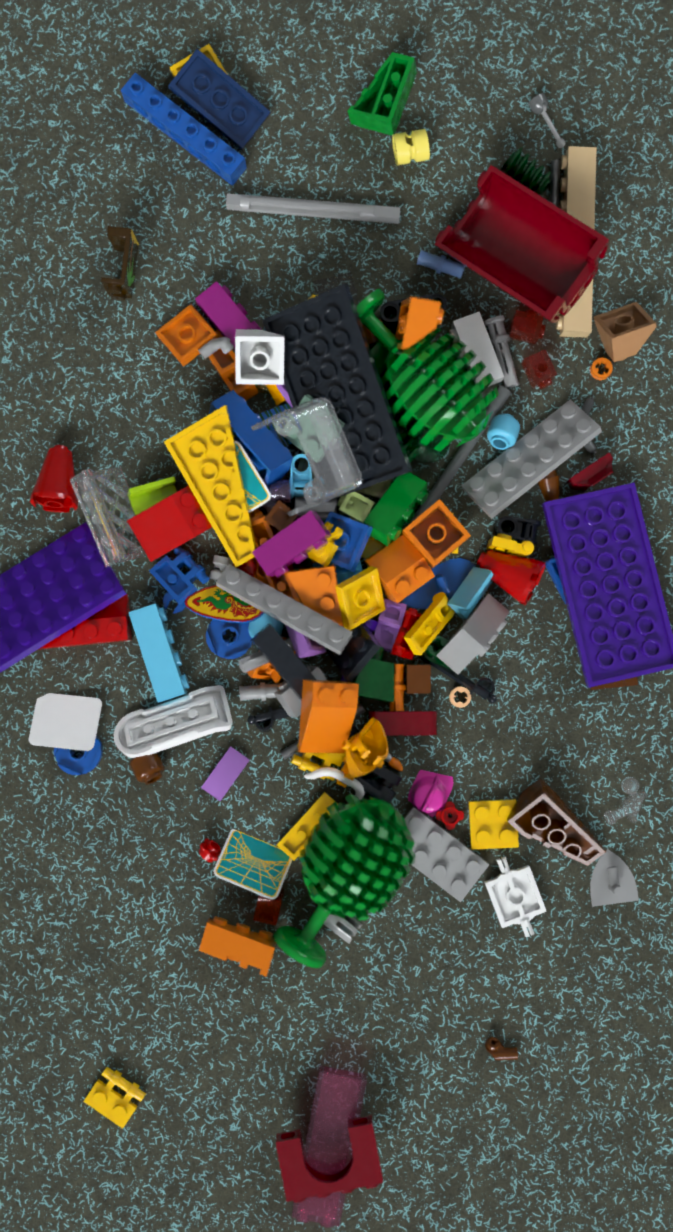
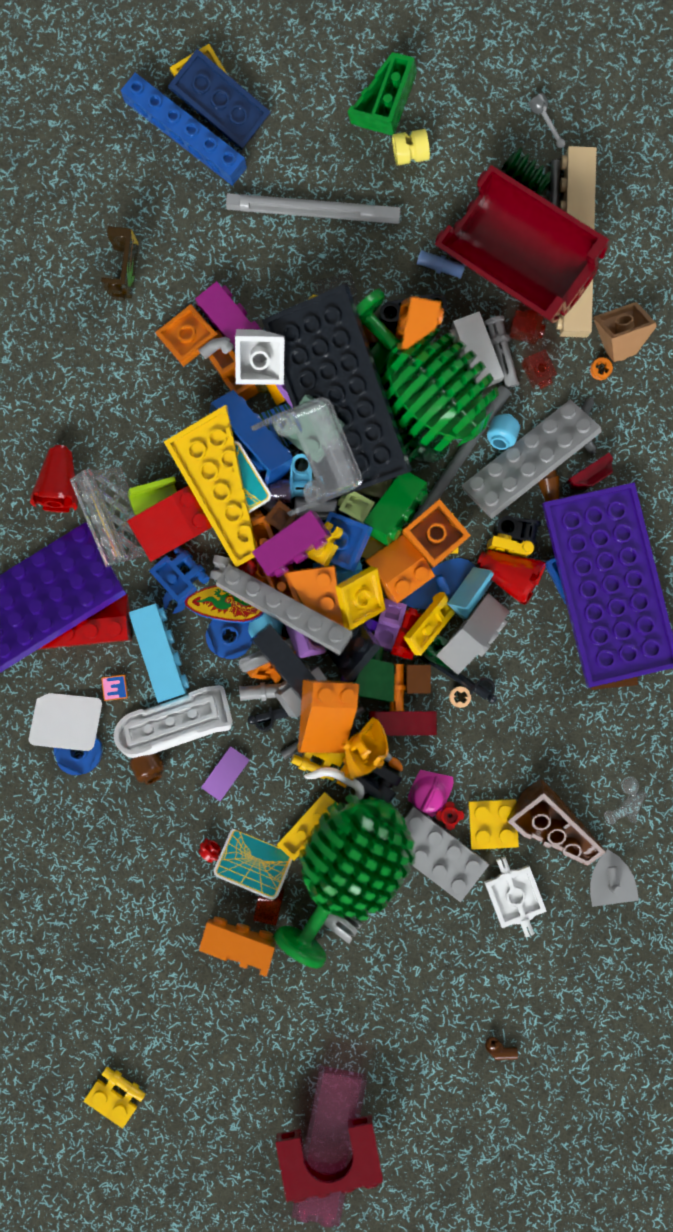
(114, 687): none -> tile

